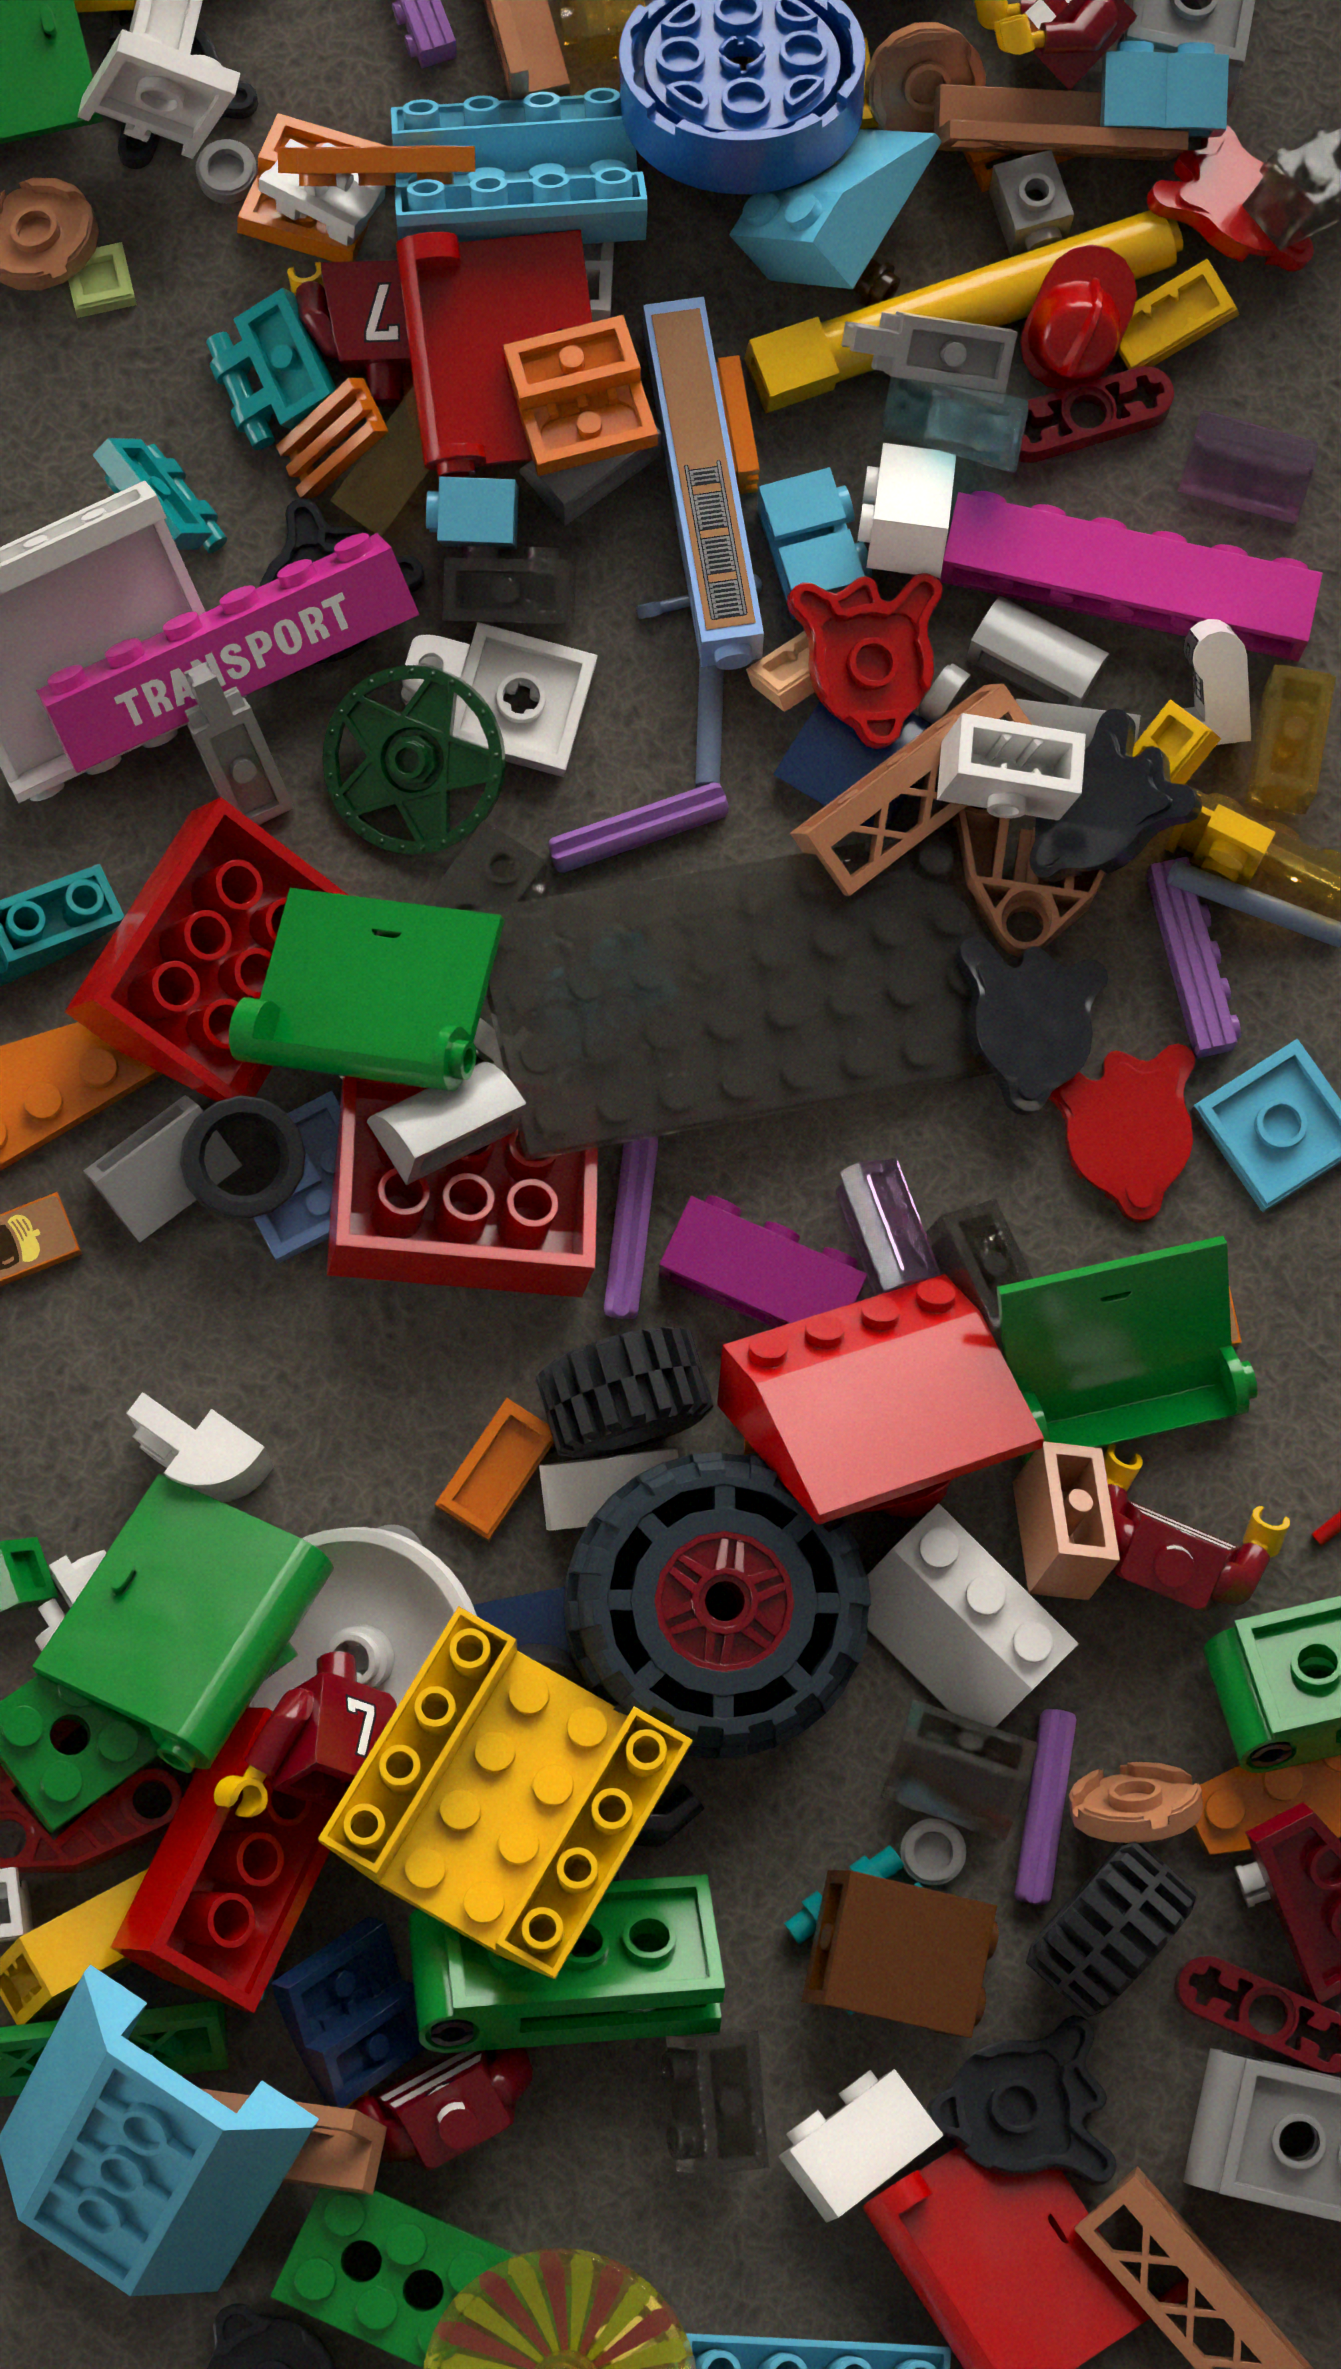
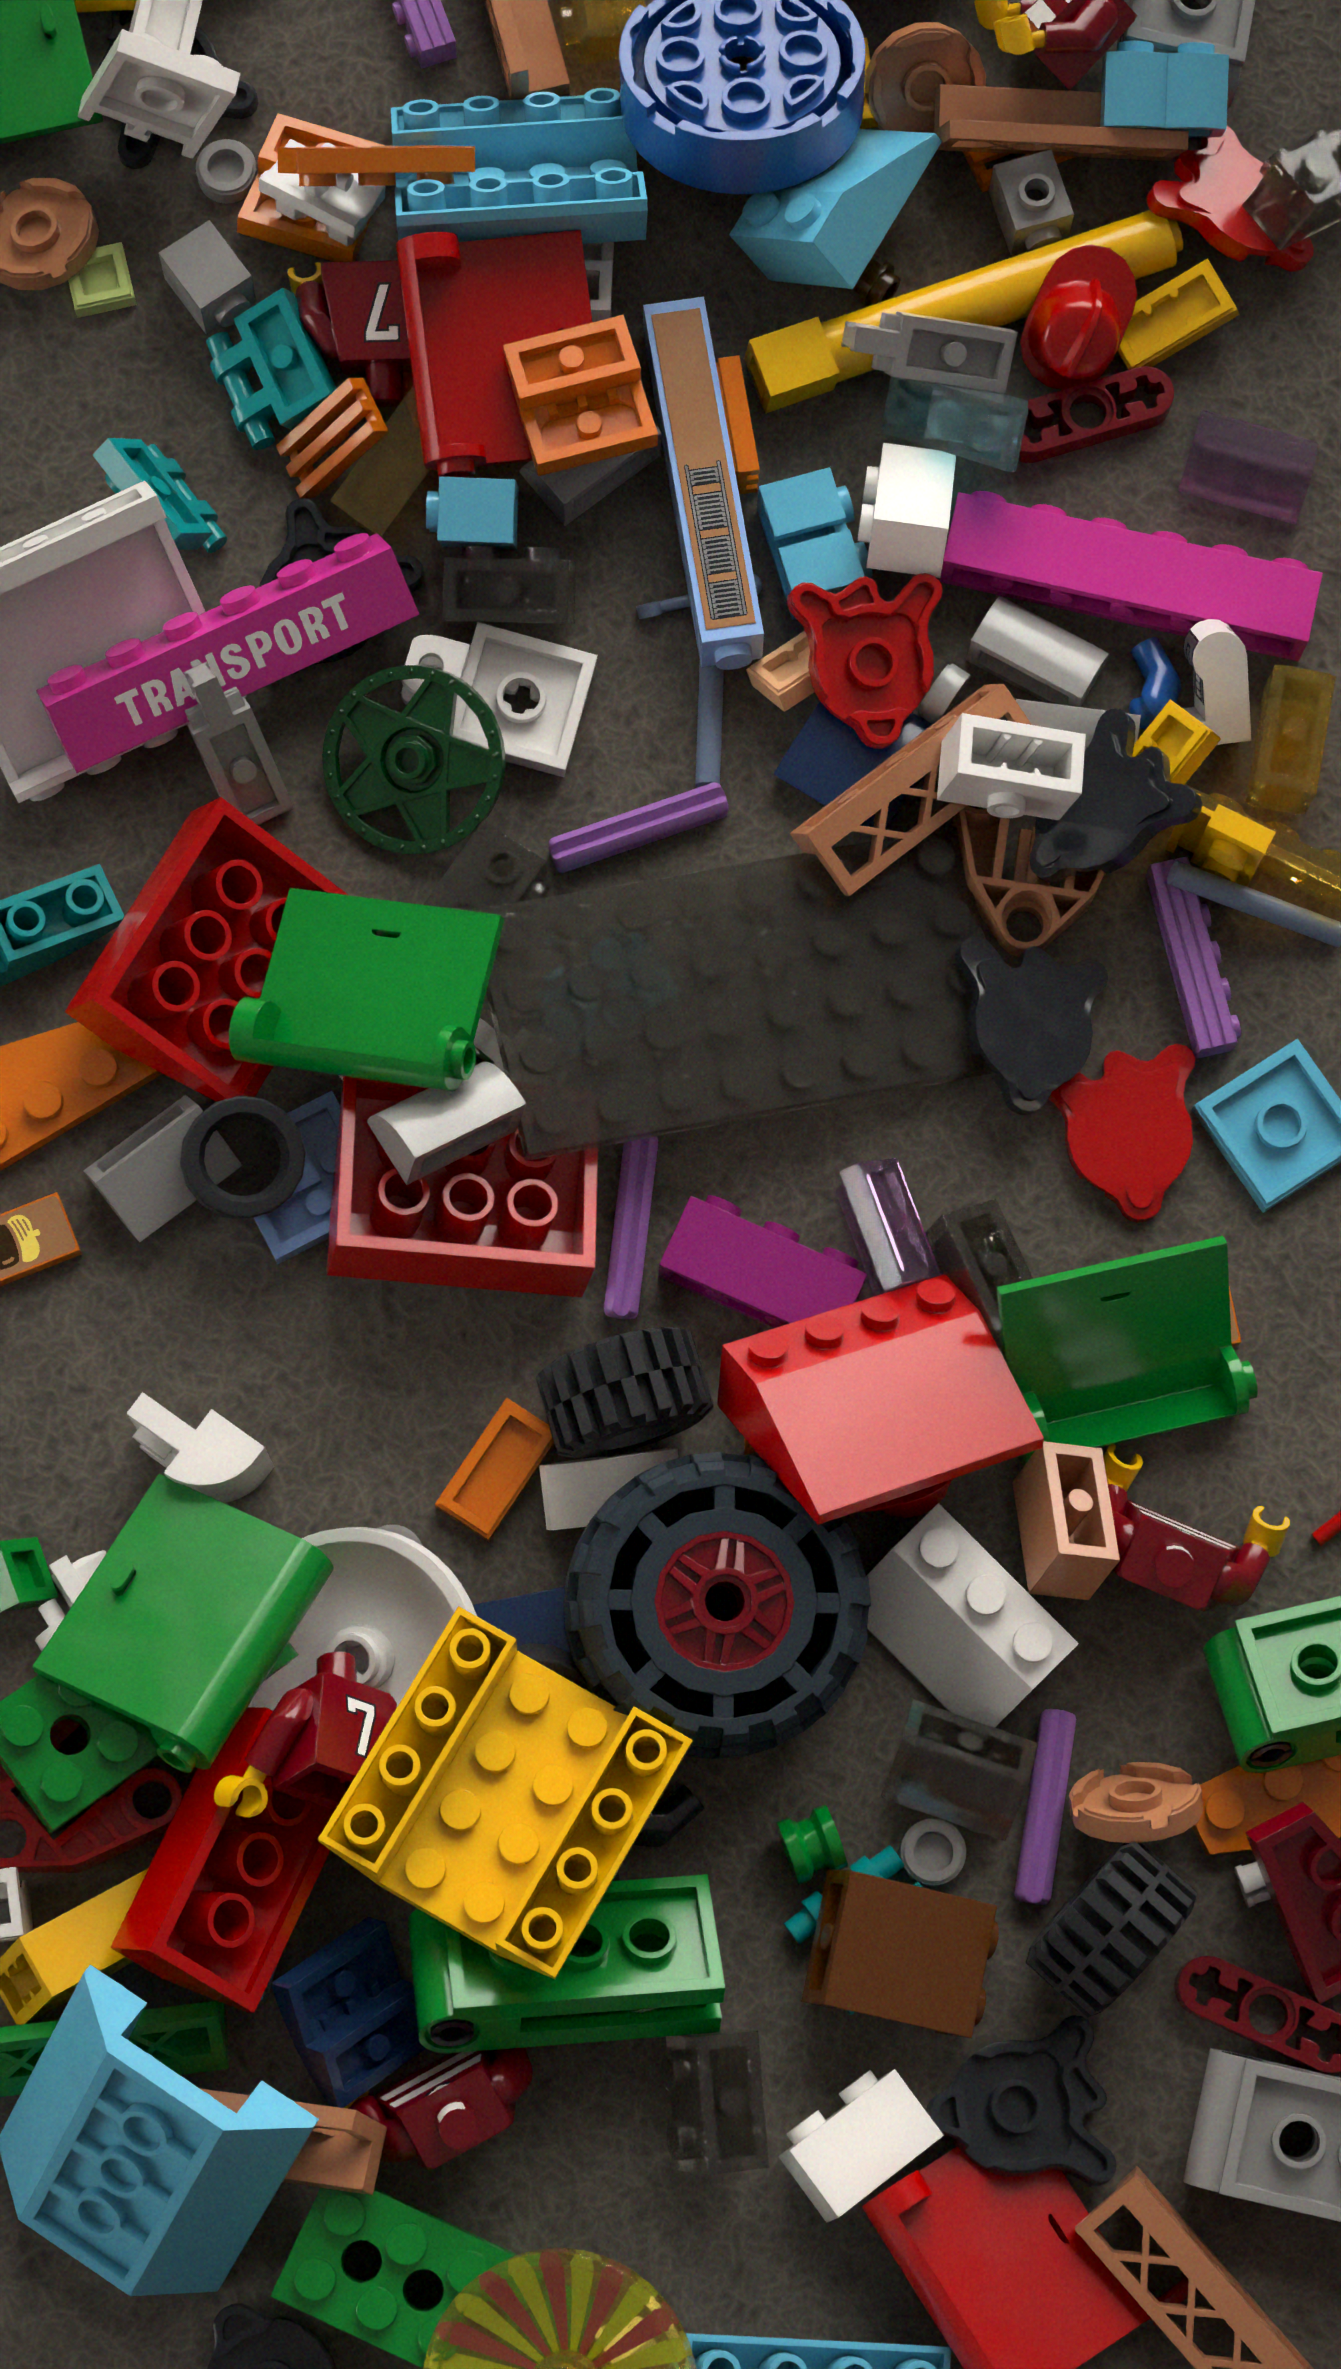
(208, 277): none -> light grey brick
(811, 1844): none -> green wheel
(1161, 681): none -> blue arm

